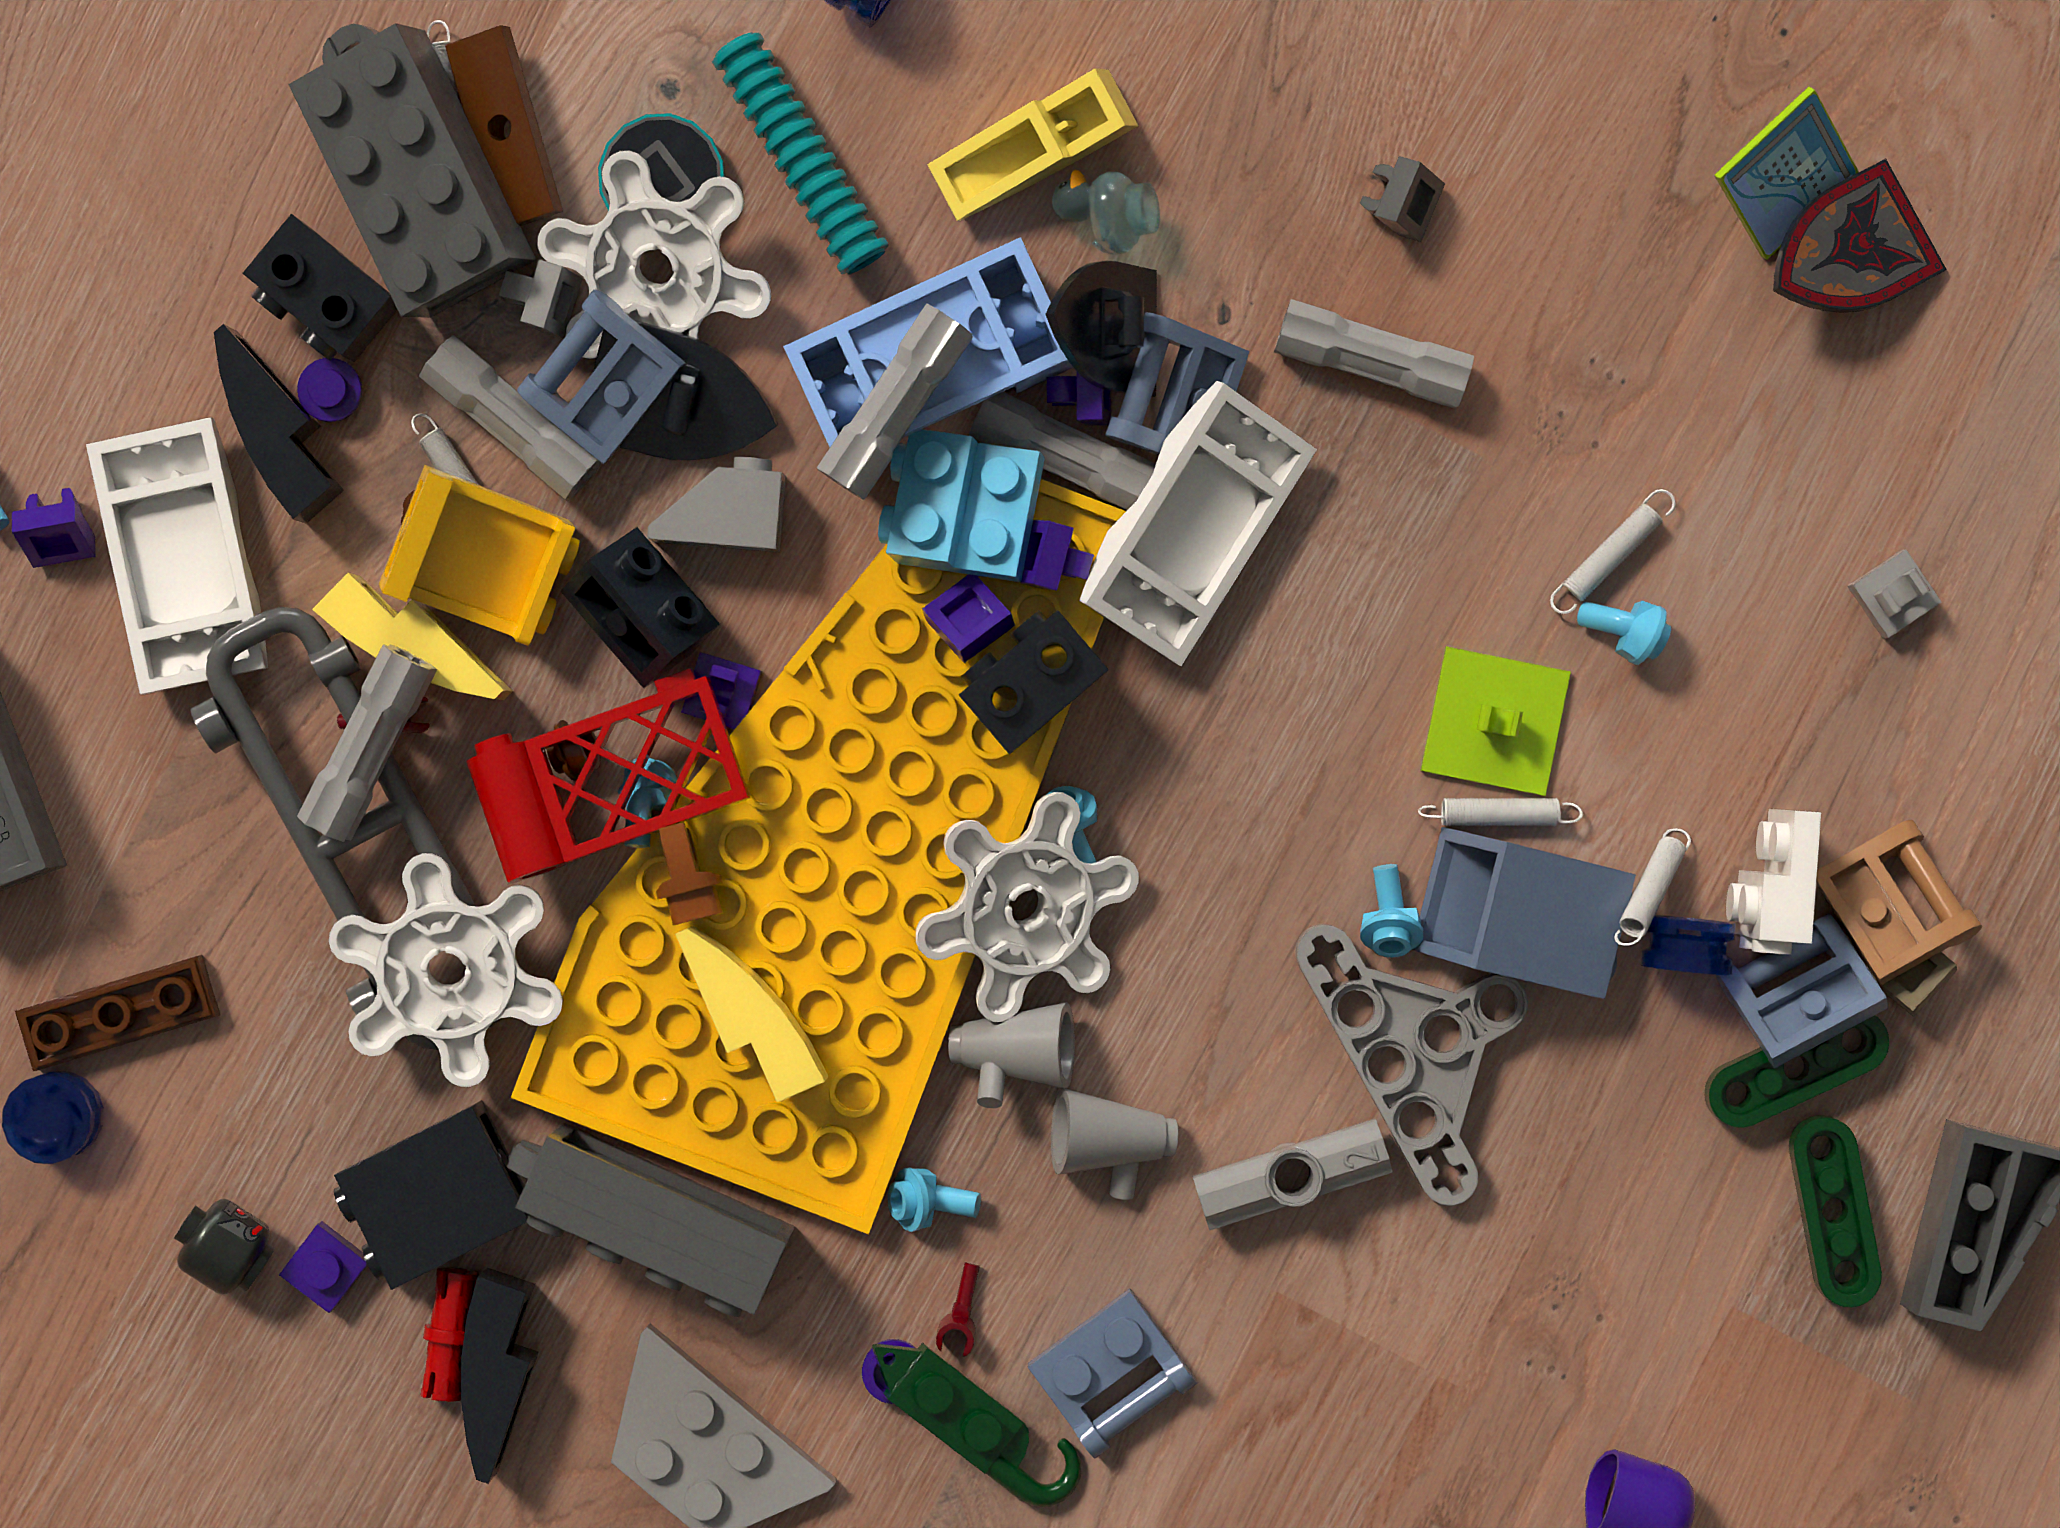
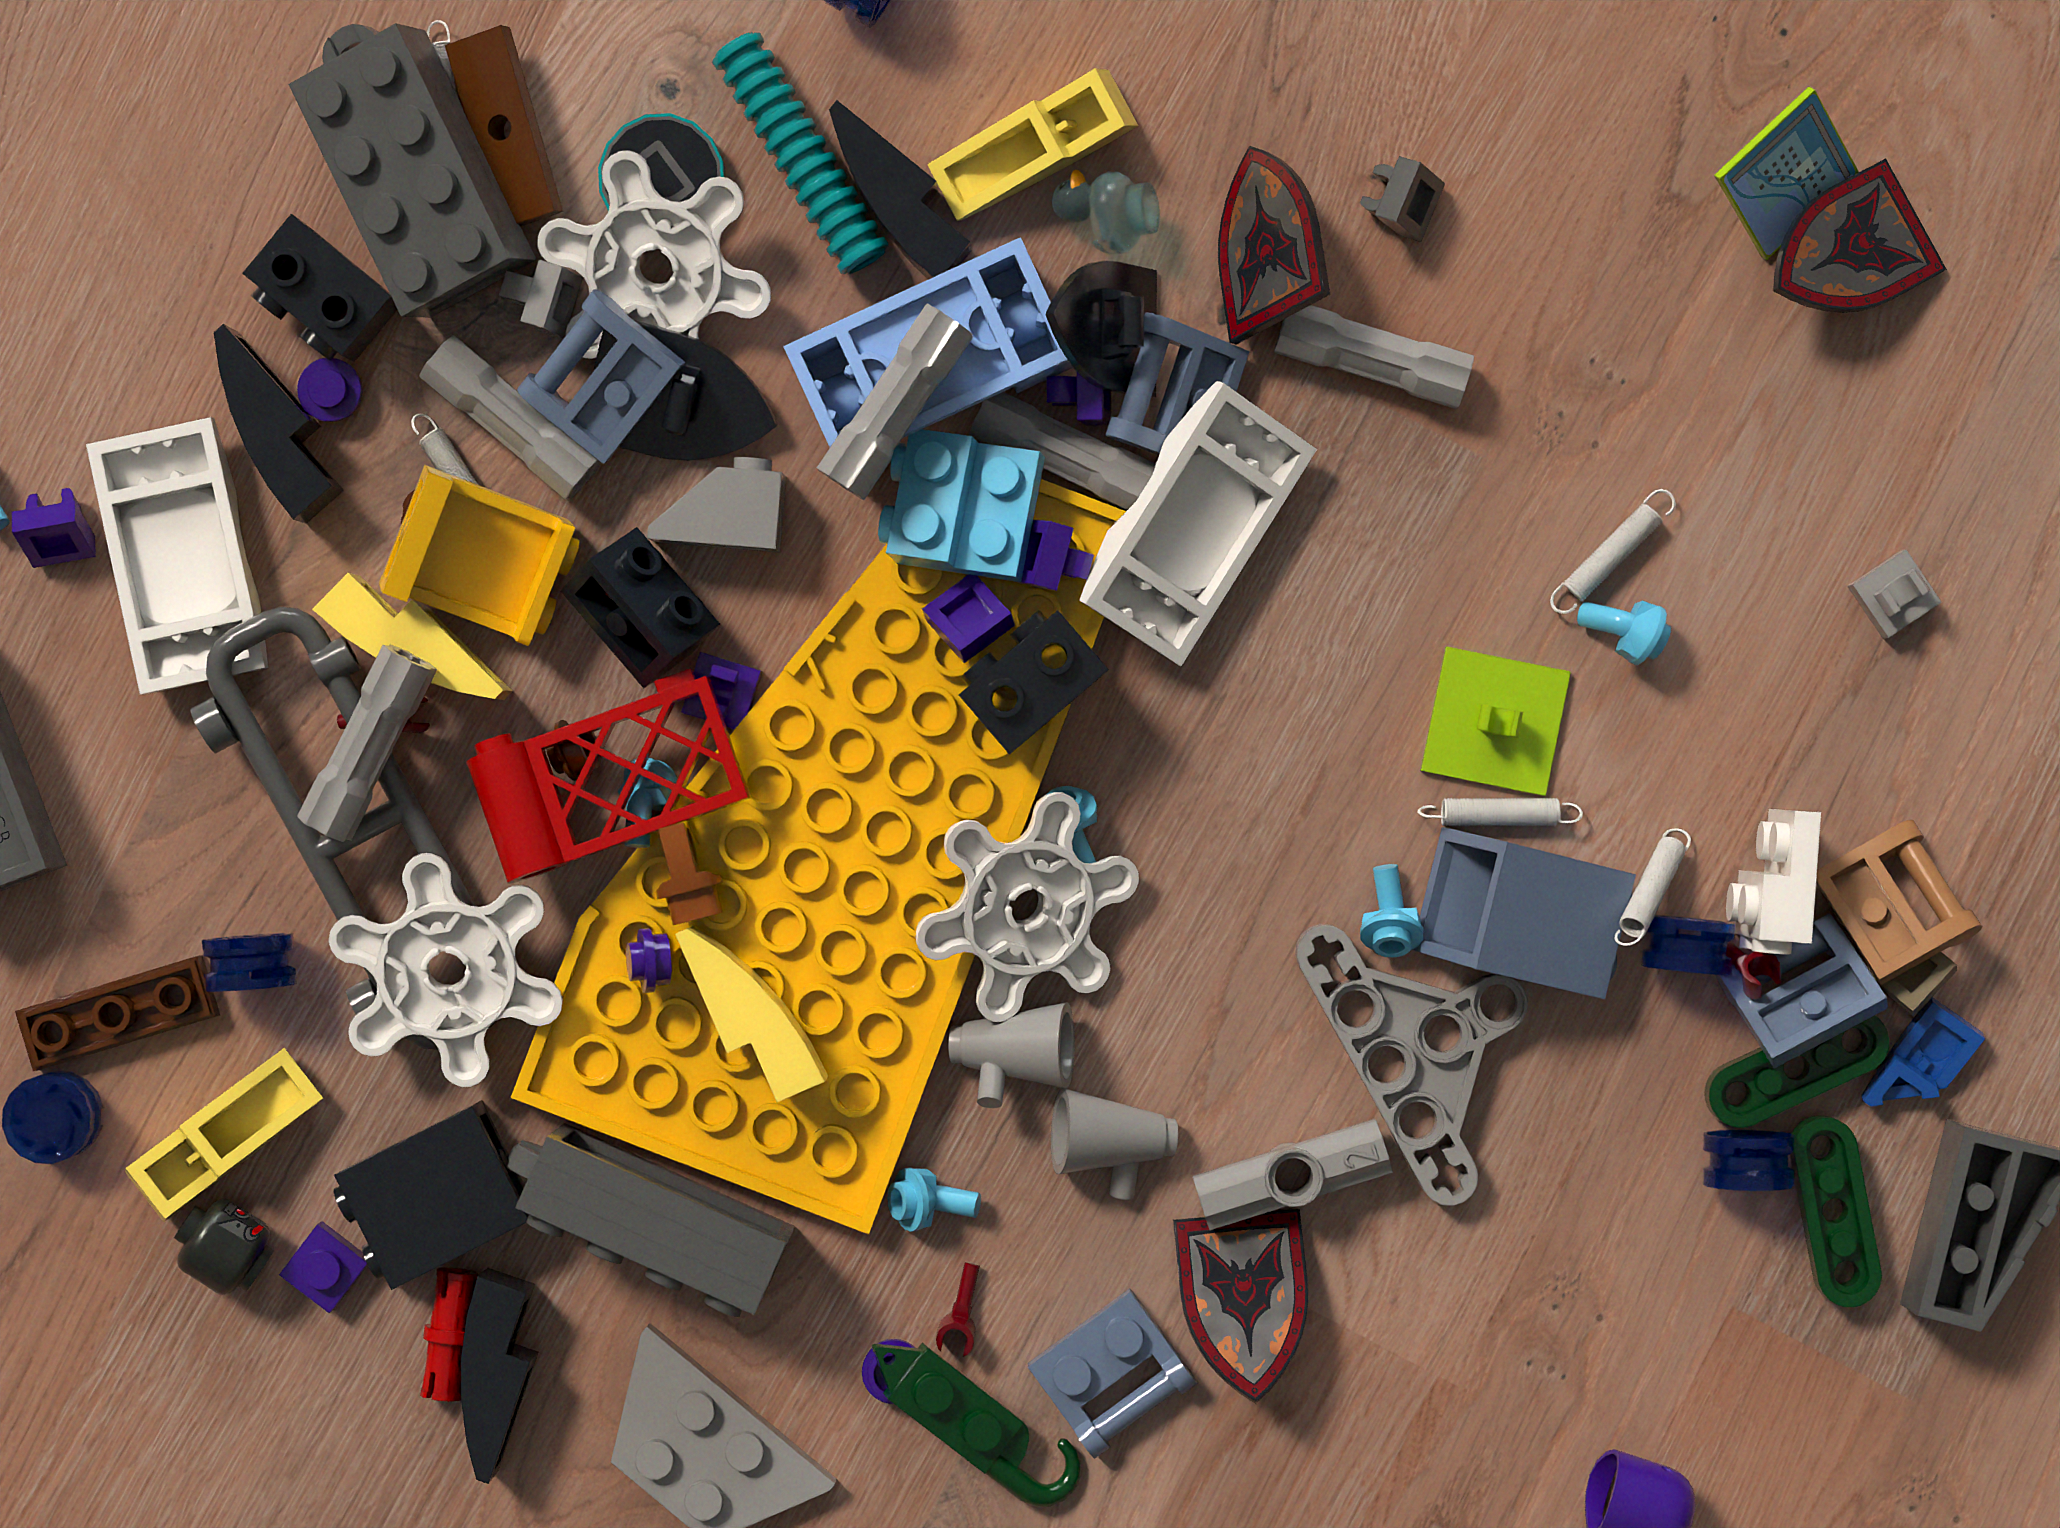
(223, 1135): none -> light yellow slope
(238, 955): none -> clear blue wheel
(649, 960): none -> dark purple plate
(898, 196): none -> black slope
(1244, 1295): none -> shield
(1268, 246): none -> shield
(1748, 1160): none -> clear blue wheel
(1753, 965): none -> dark red hand
(1924, 1056): none -> blue slope

